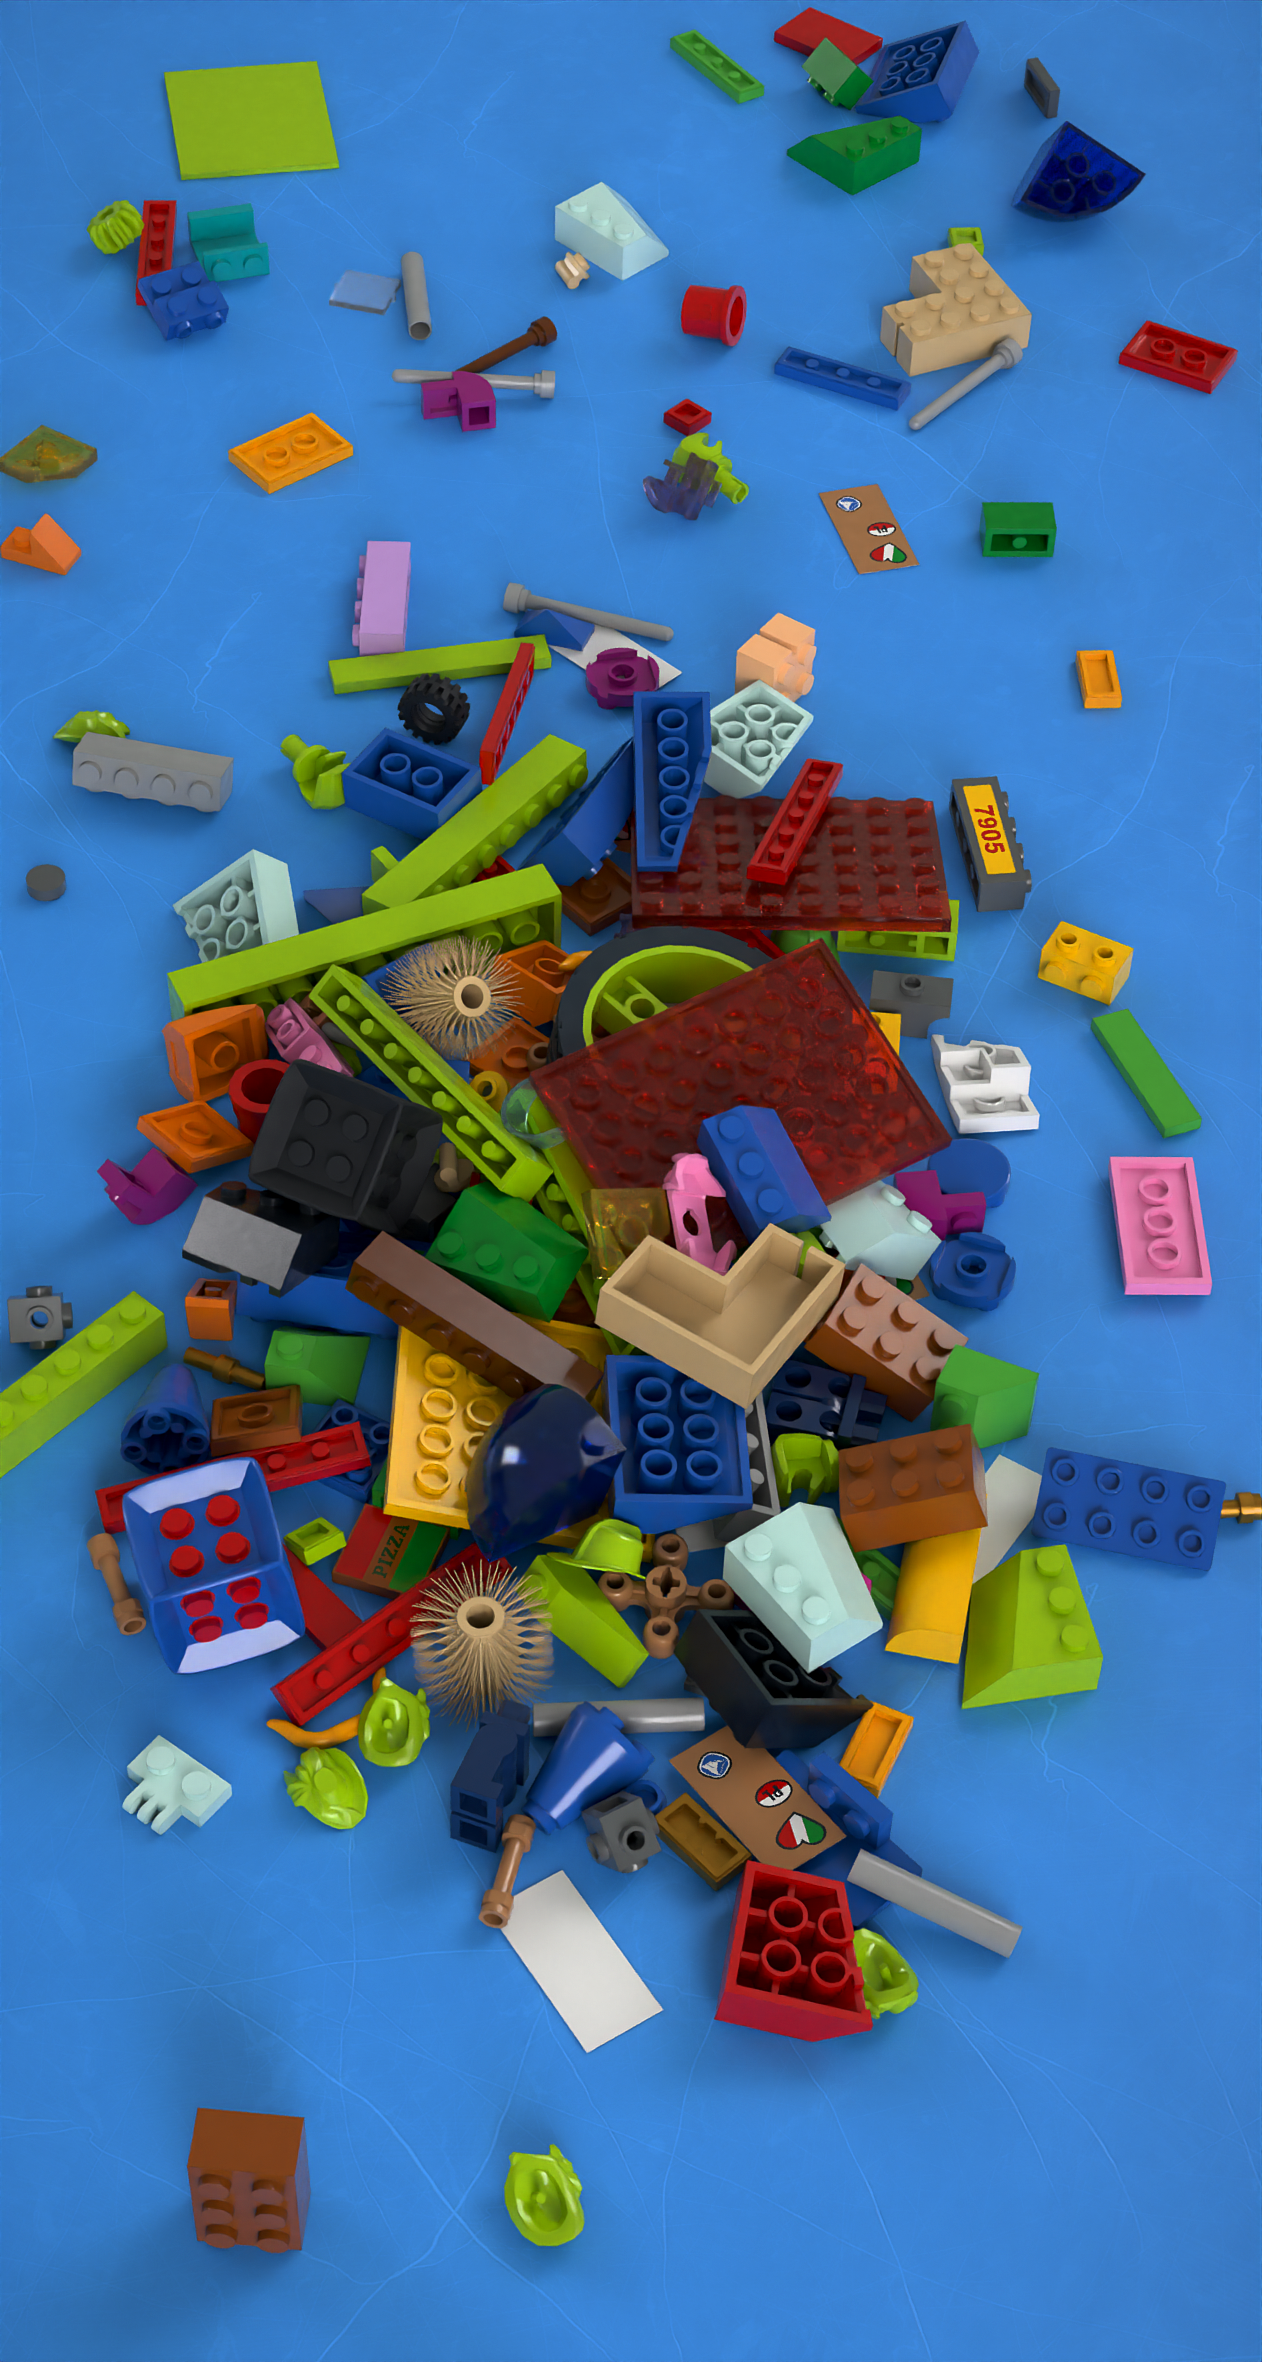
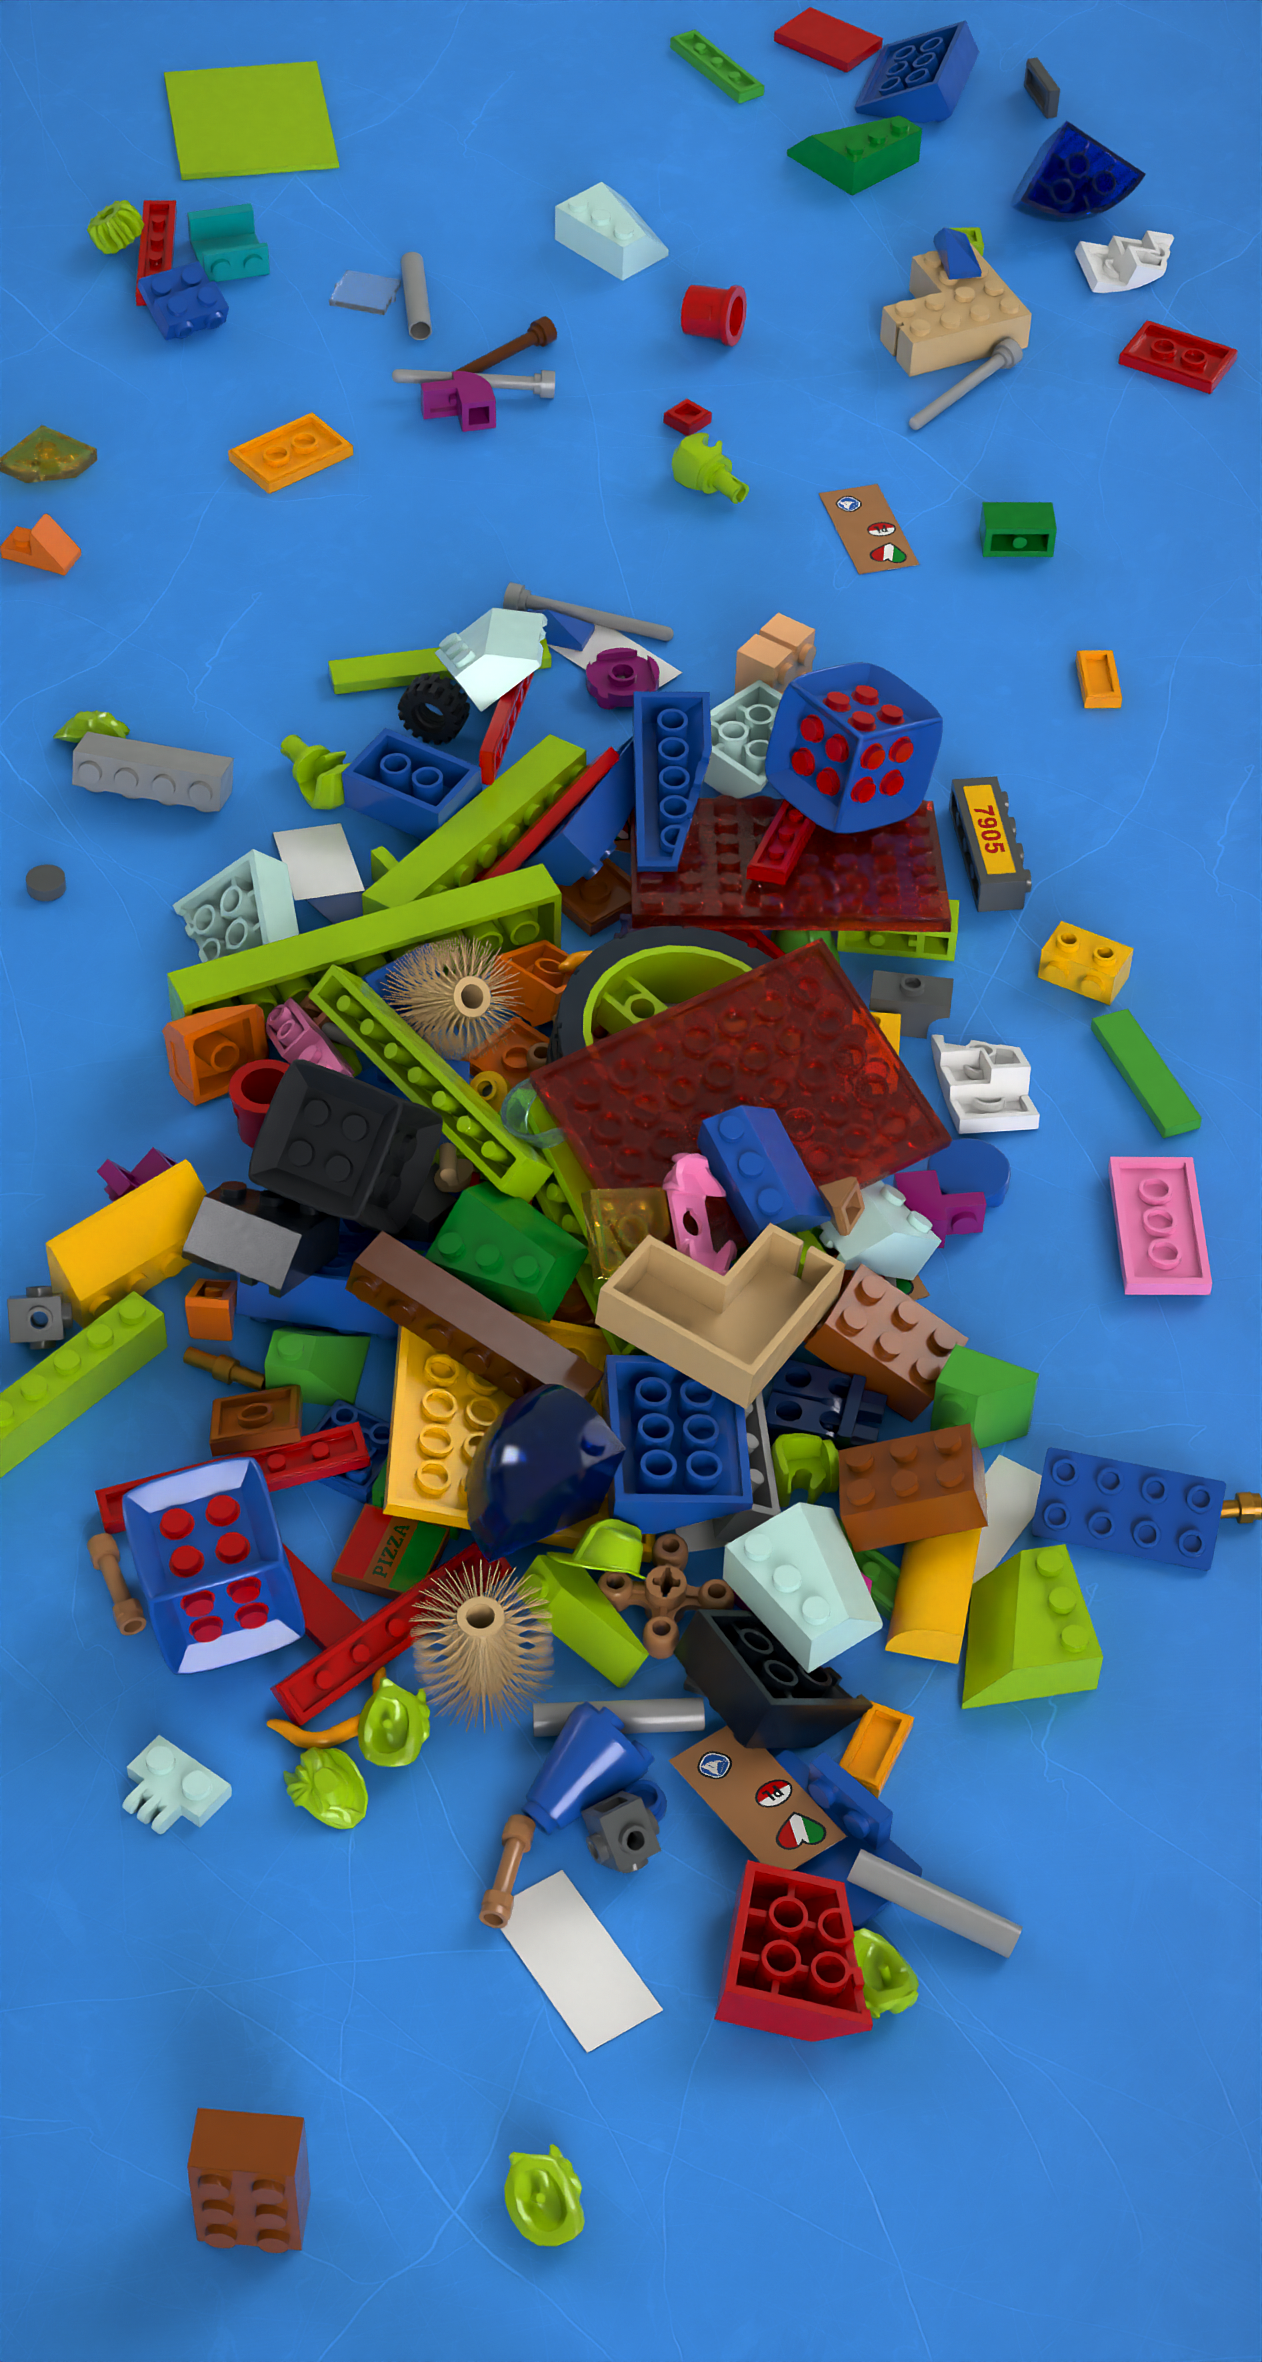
(126, 1244): none -> yellow slope
(167, 1424): blue cone -> none
(195, 1136): orange tile -> none
(315, 1540): lime tile -> none
(318, 861): none -> white sticker
(383, 598): lavender brick -> none
(490, 1776): dark blue hips -> none
(494, 653): none -> light aqua wedge
(553, 814): none -> red tile
(572, 269): tan plate -> none
(692, 490): clear purple piece -> none
(701, 1841): pearl gold plate -> none
(836, 74): green brick -> none
(842, 378): blue tile -> none
(843, 1203): none -> medium nougat slope
(853, 747): none -> blue piece
(956, 254): none -> blue slope
(972, 1290): blue plate -> none
(1124, 261): none -> white slope

